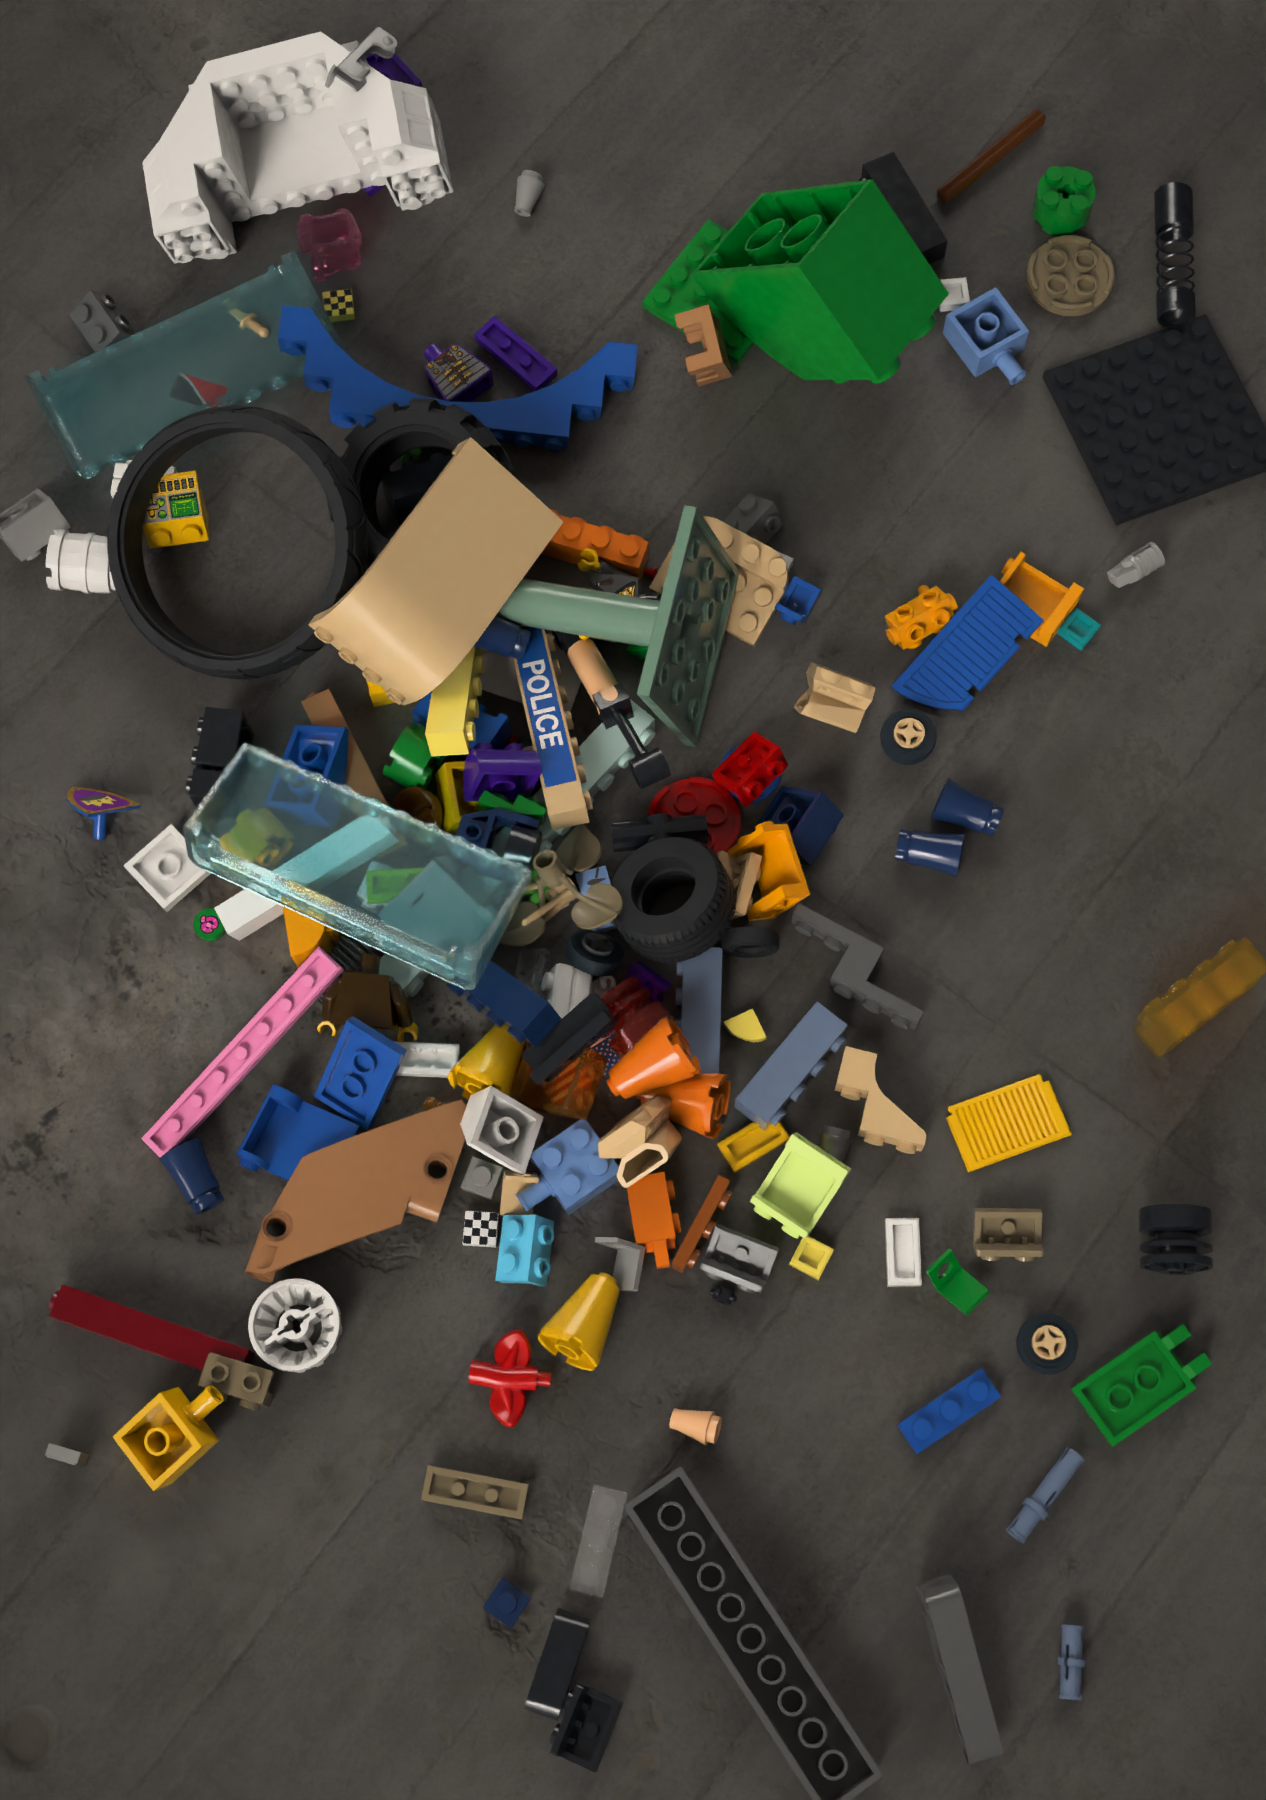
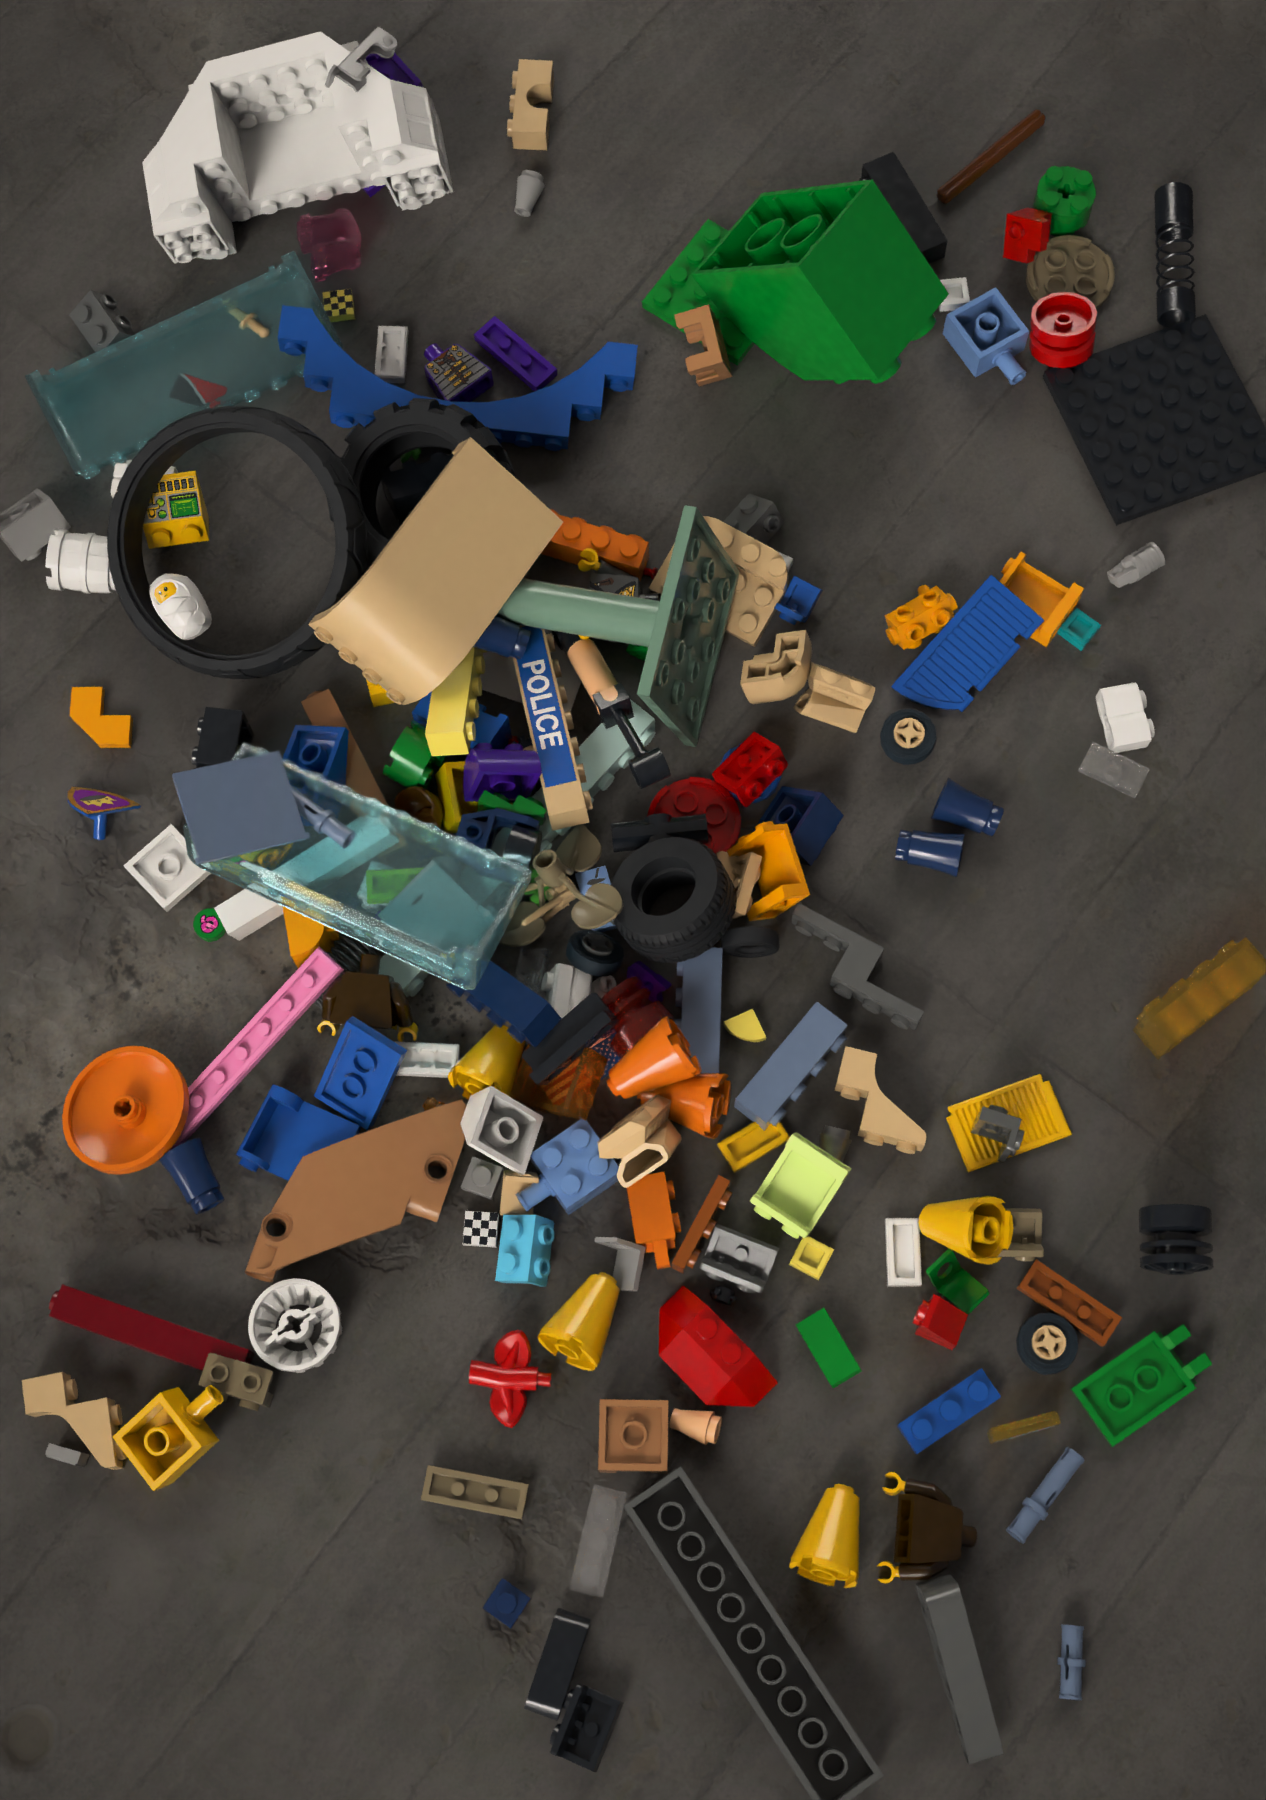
(91, 1420): none -> tan arch
(104, 730): none -> light orange tile
(125, 1110): none -> orange dish
(180, 605): none -> white piece
(239, 807): none -> sand blue piece
(323, 820): none -> sand blue pin
(391, 353): none -> white plate
(533, 85): none -> tan arch
(633, 1436): none -> medium nougat panel
(710, 1354): none -> red wedge
(779, 673): none -> tan brick
(828, 1347): none -> green slope
(831, 1540): none -> yellow cone
(926, 1531): none -> dark brown torso
(939, 1322): none -> red slope
(970, 1227): none -> yellow cone
(1001, 1127): none -> dark grey bracket
(1023, 1427): none -> clear yellow tile
(1026, 233): none -> red brick
(1062, 329): none -> red wheel
(1069, 1302): none -> dark orange plate
(1113, 770): none -> clear plate
(1124, 717): none -> white brick

